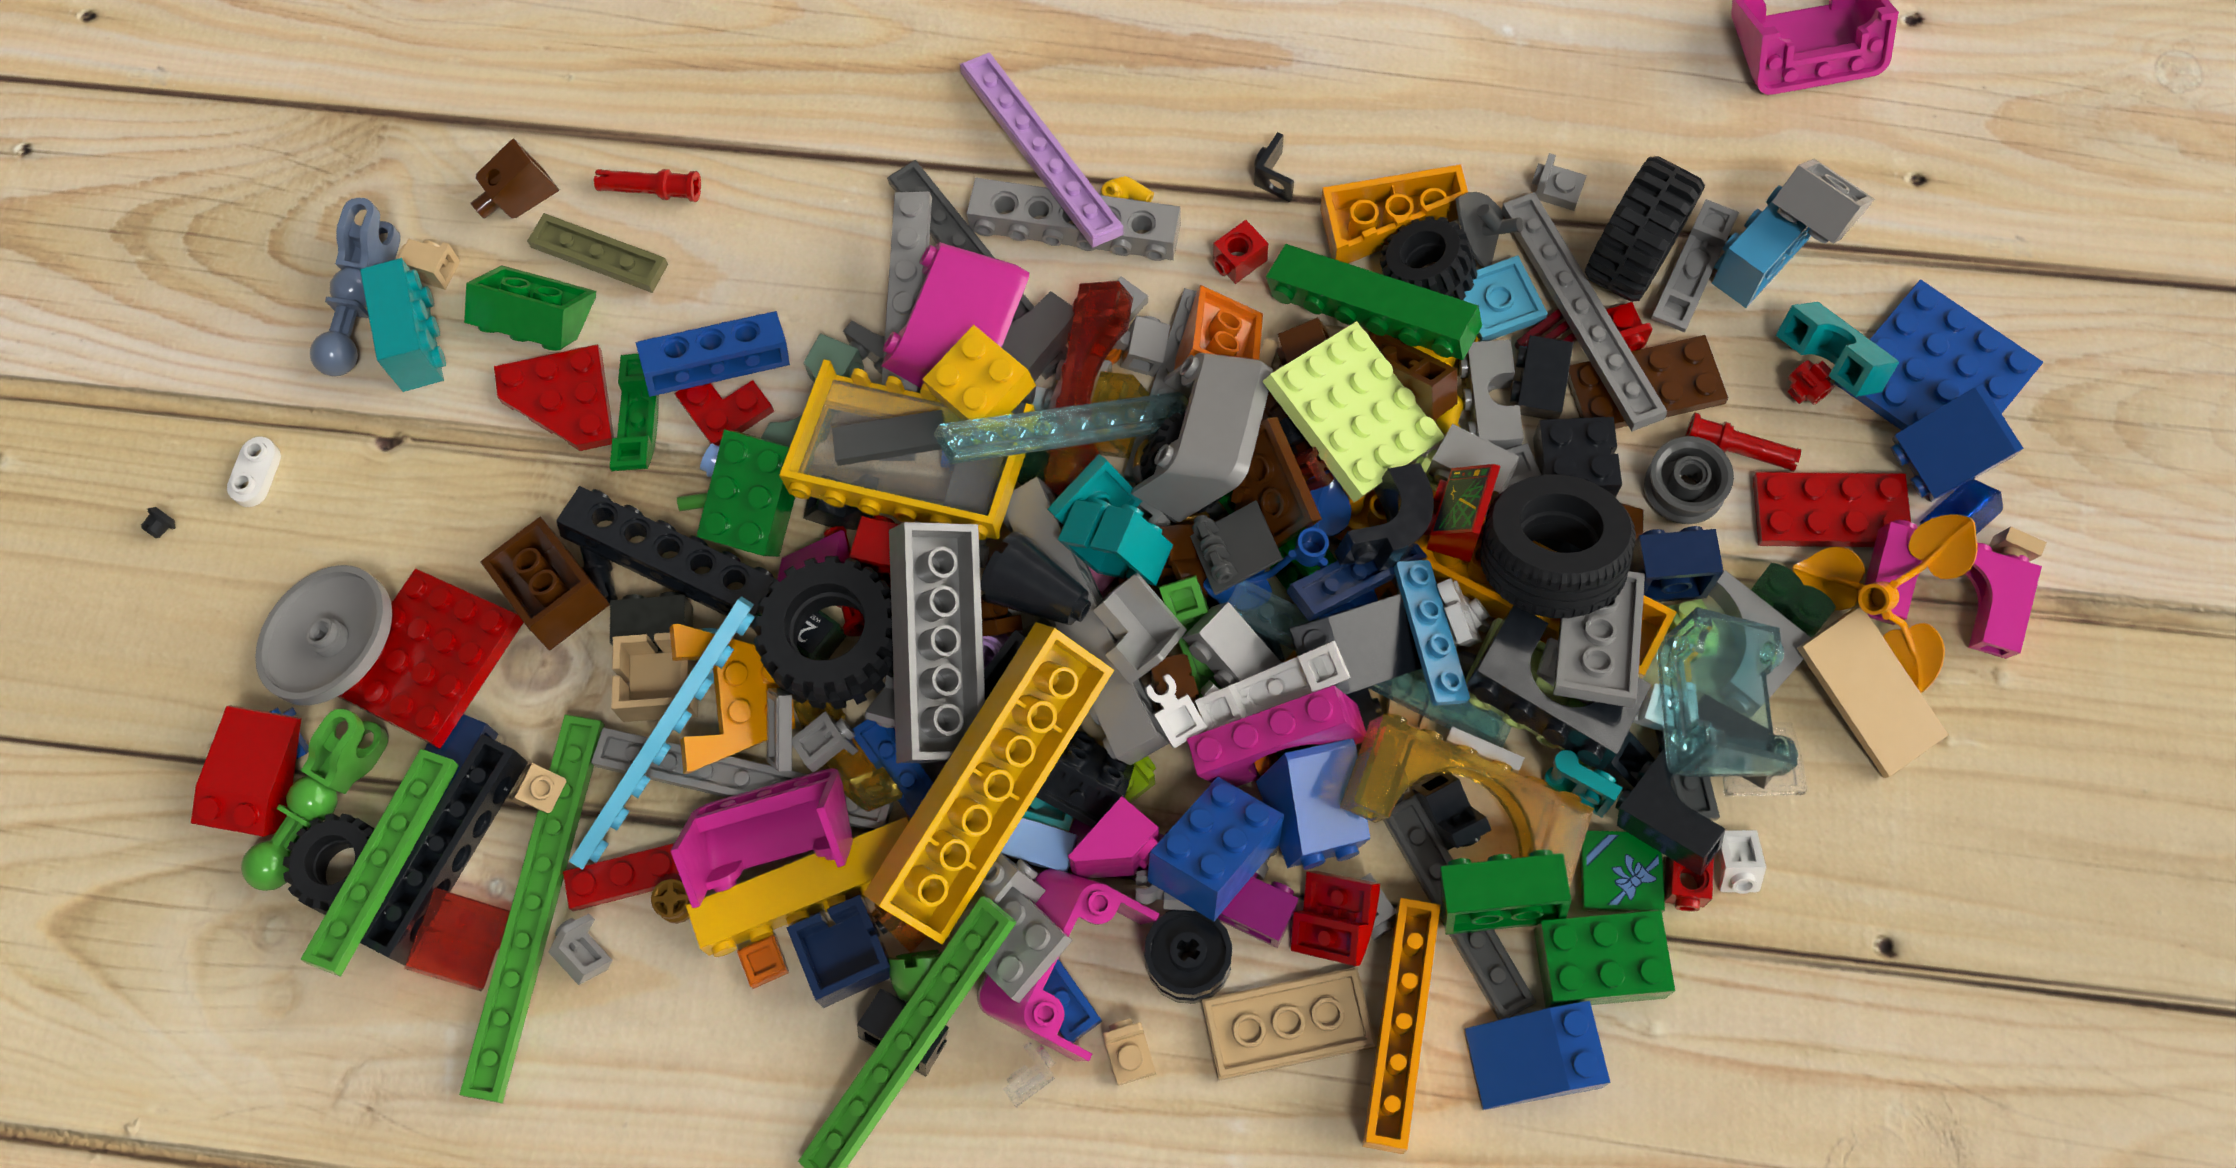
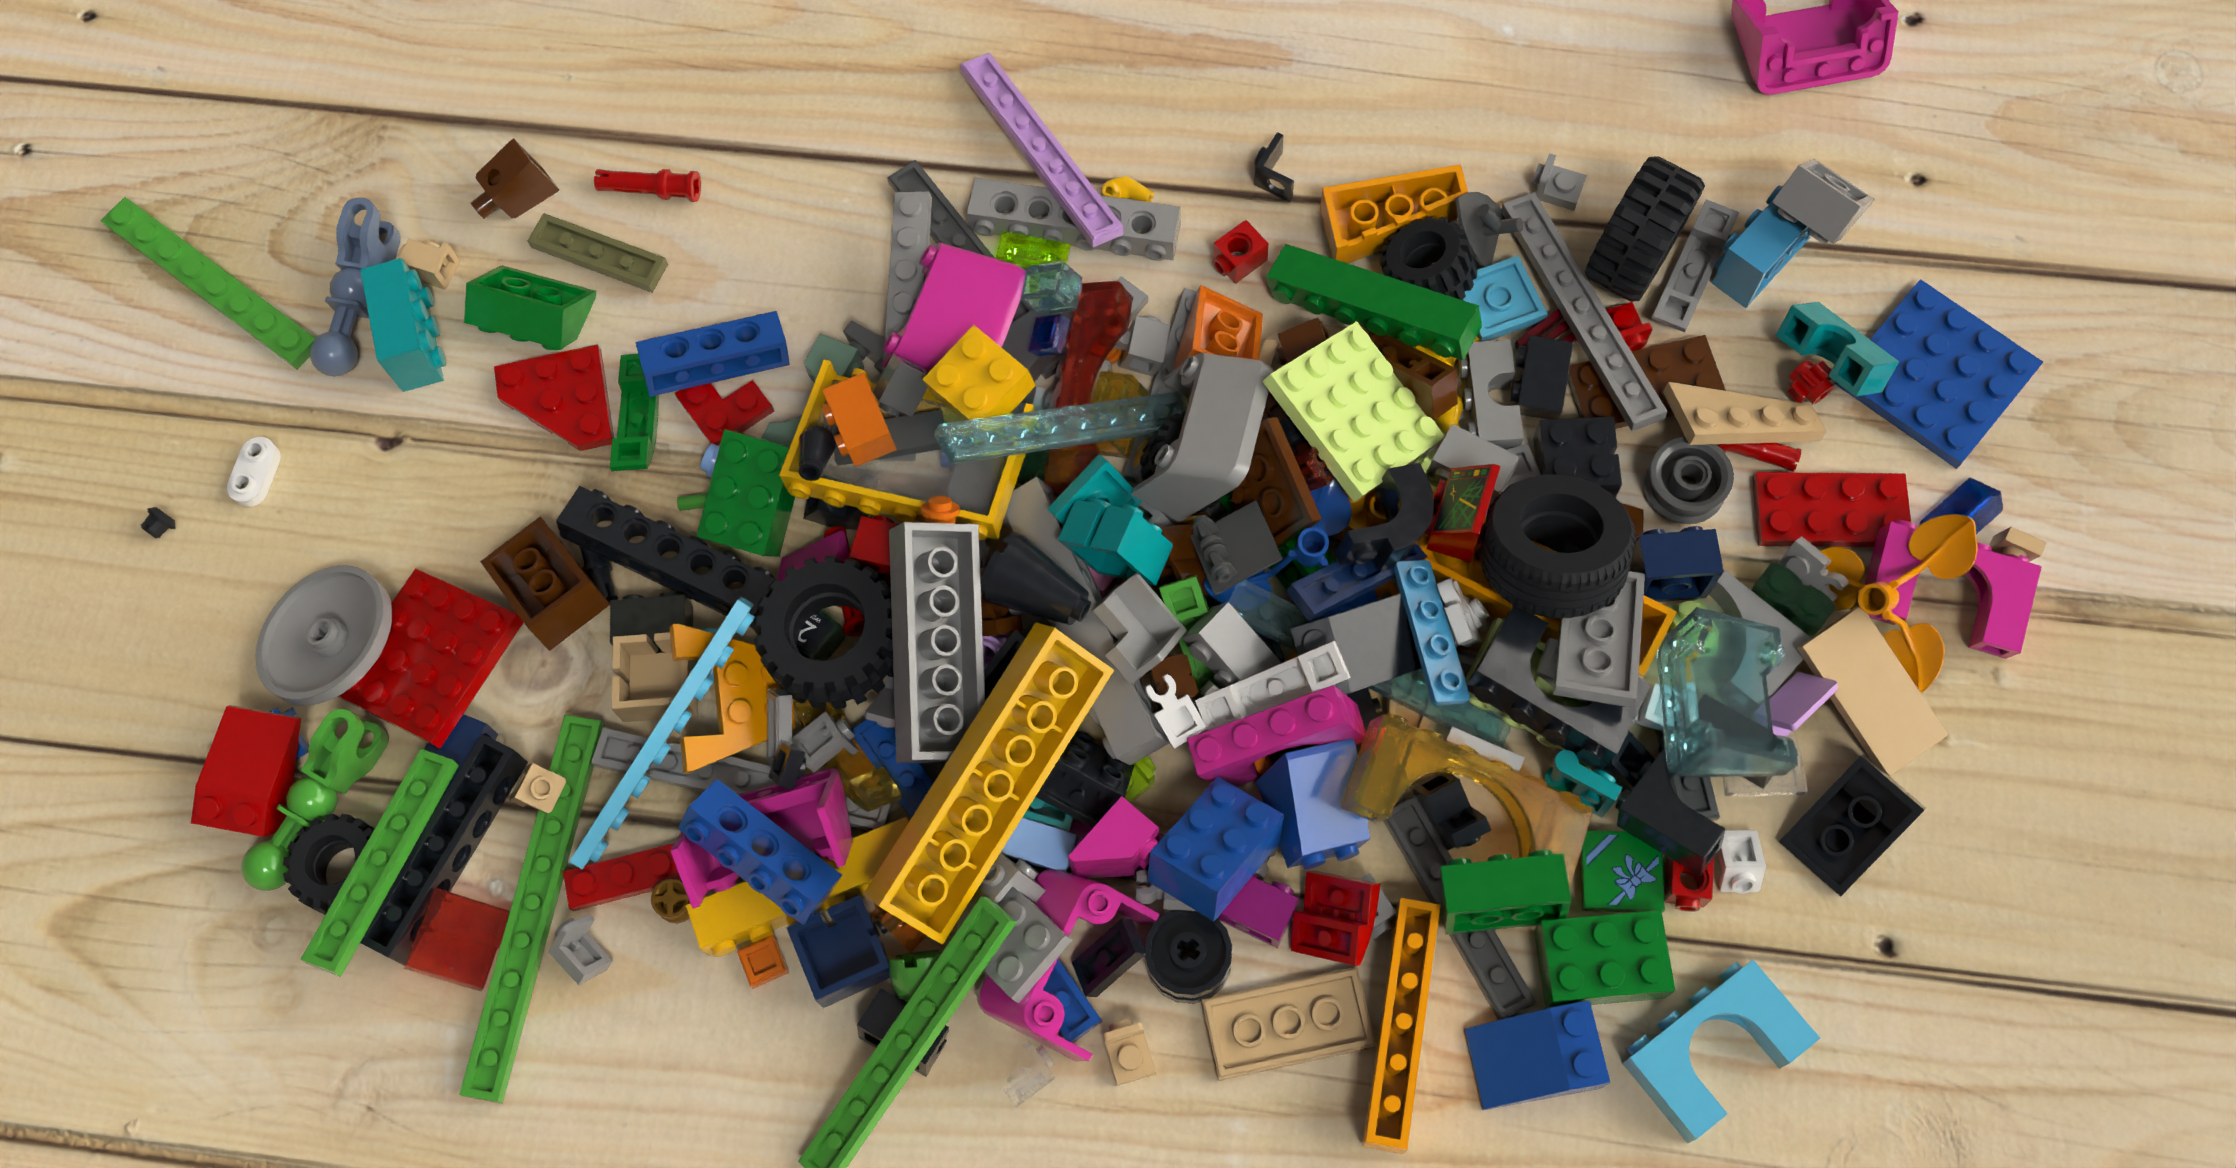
(210, 282): none -> bright green plate
(759, 851): none -> blue brick
(788, 765): none -> black plate
(815, 451): none -> black cone
(858, 419): none -> orange brick
(900, 386): none -> dark grey brick
(940, 510): none -> orange plate
(1030, 250): none -> clear neon green hinge
(1049, 335): none -> clear blue plate
(1051, 288): none -> clear light blue brick
(1109, 958): none -> black plate
(1664, 1063): none -> medium azure arch
(1739, 418): none -> tan wing
(1798, 701): none -> lavender panel
(1811, 566): none -> light grey plate
(1852, 824): none -> black slope
(1955, 444): blue slope -> none

